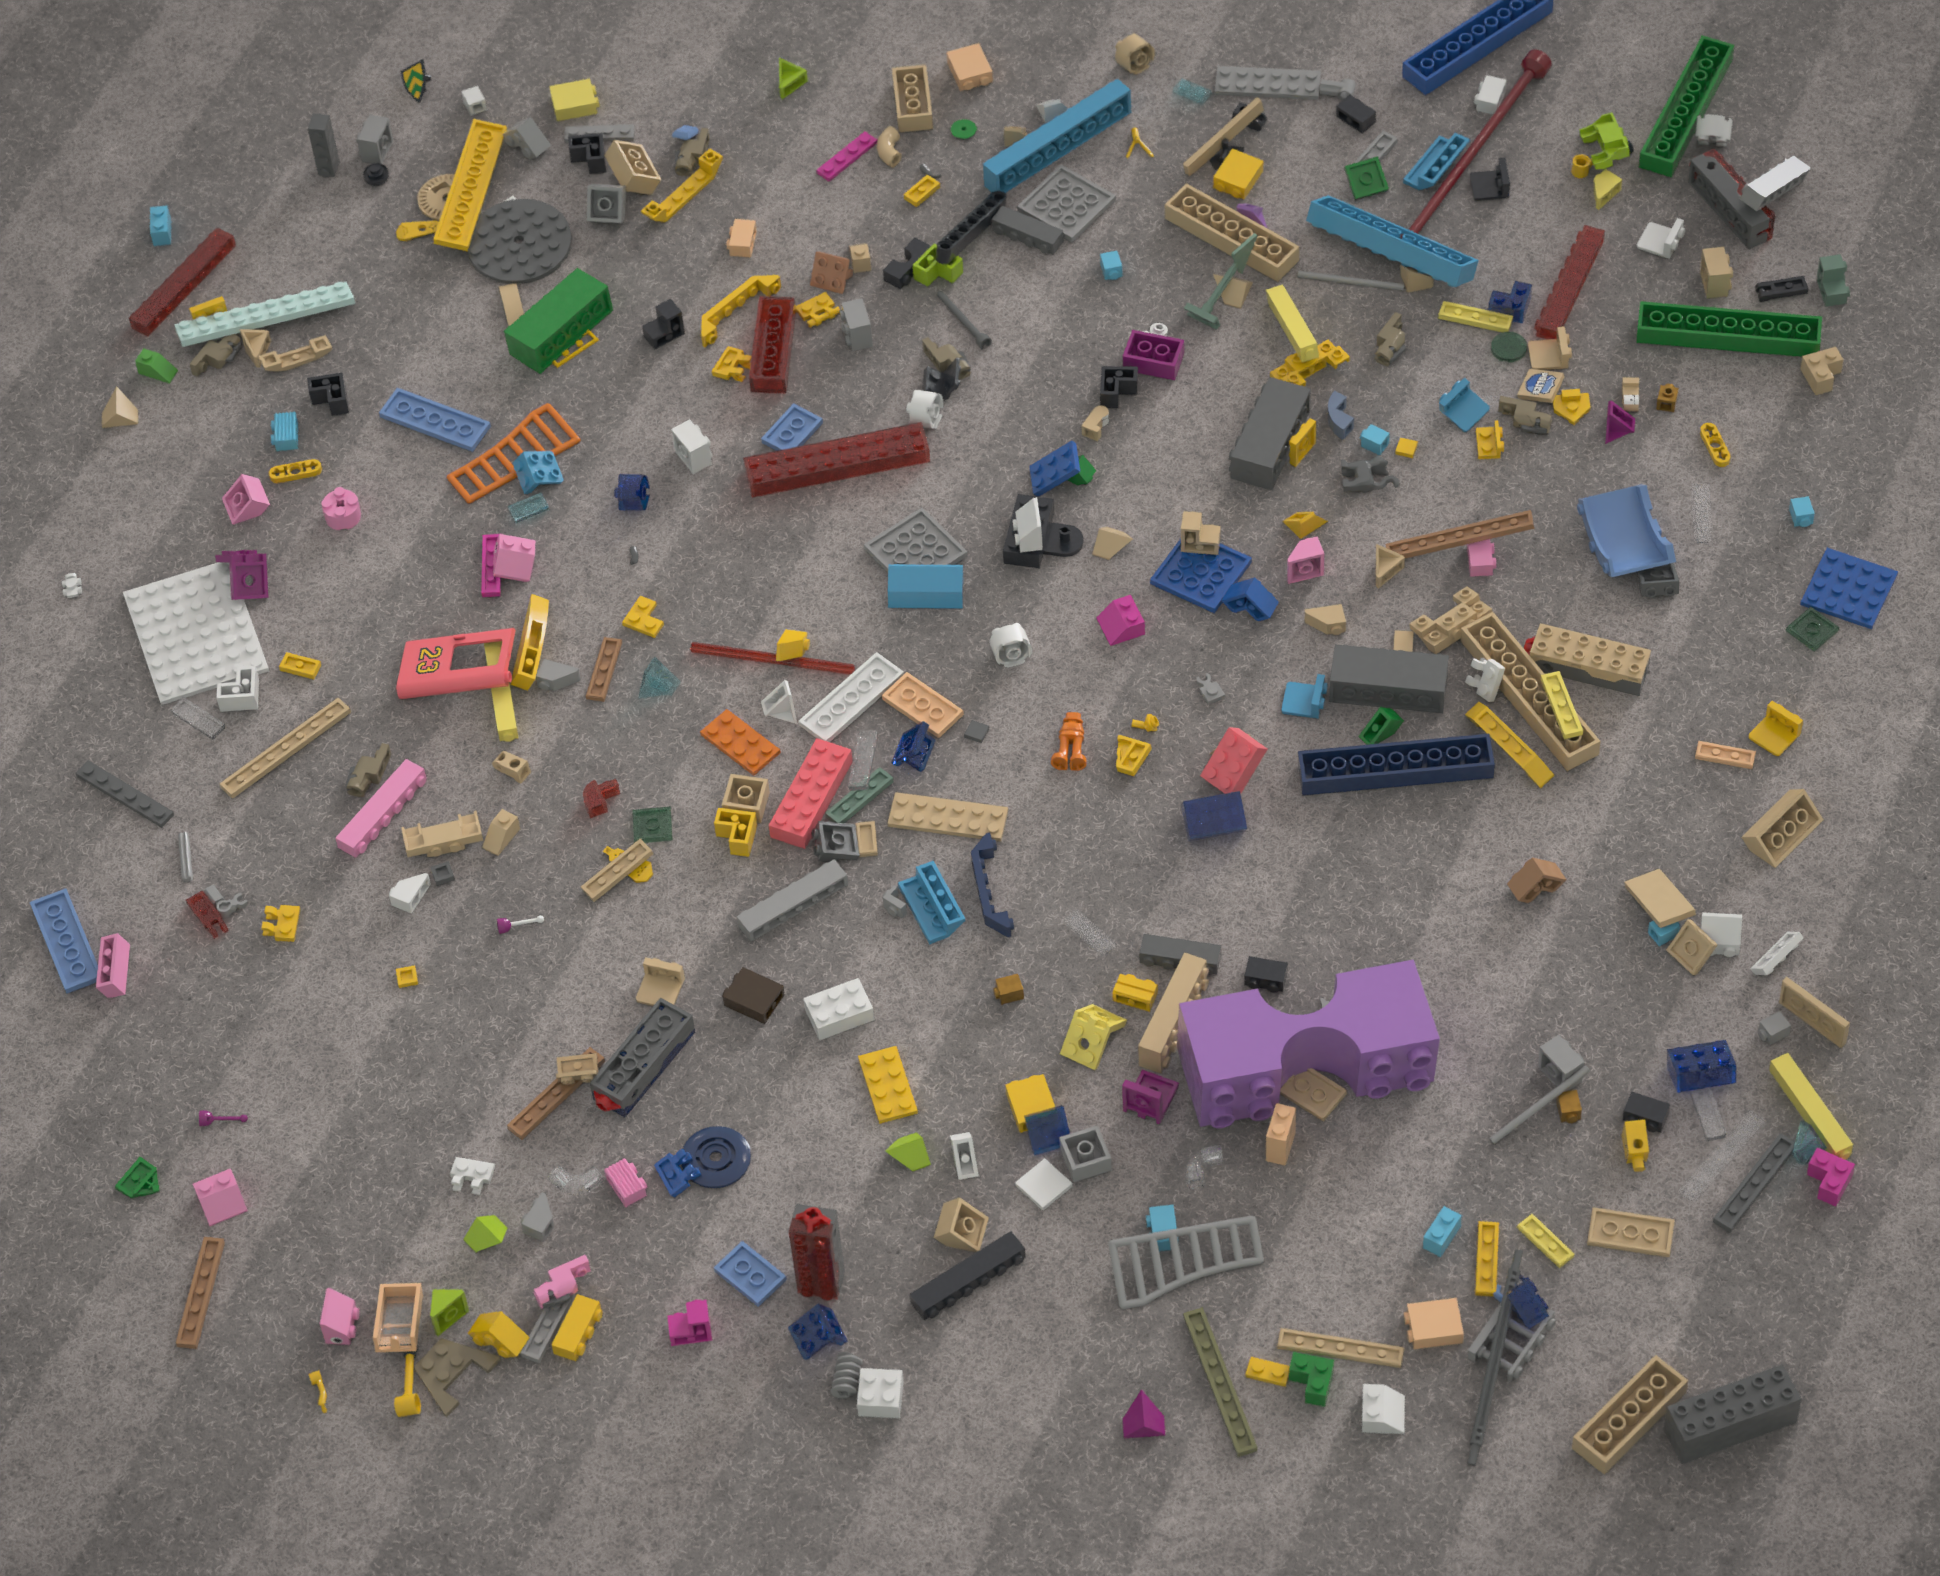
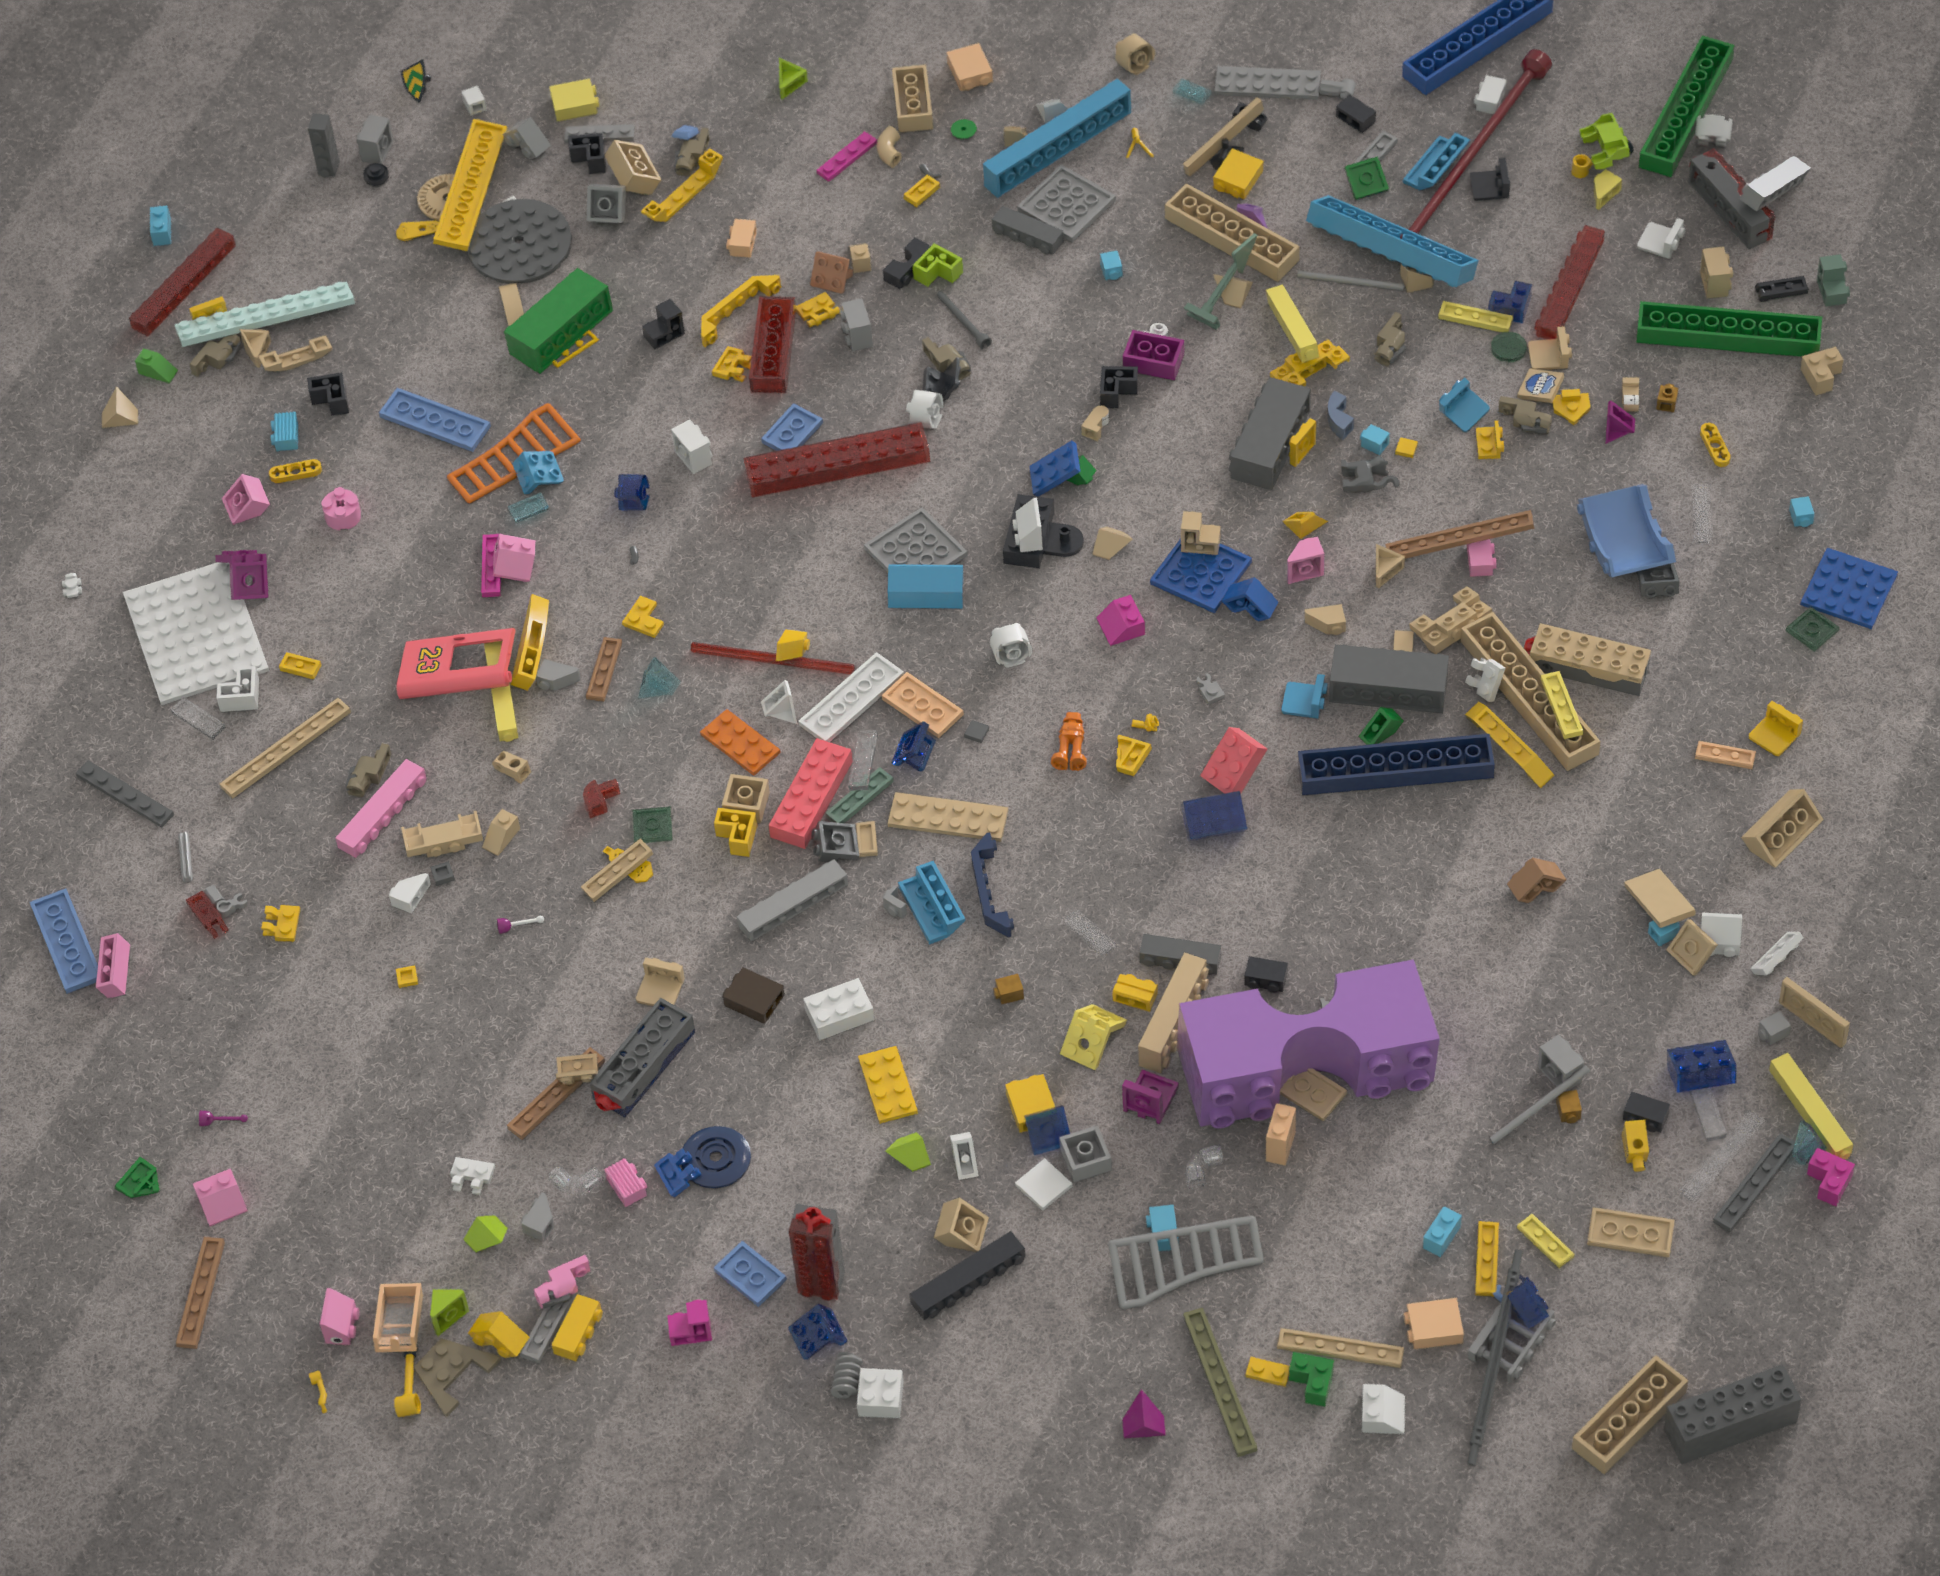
(969, 228): black beam -> none

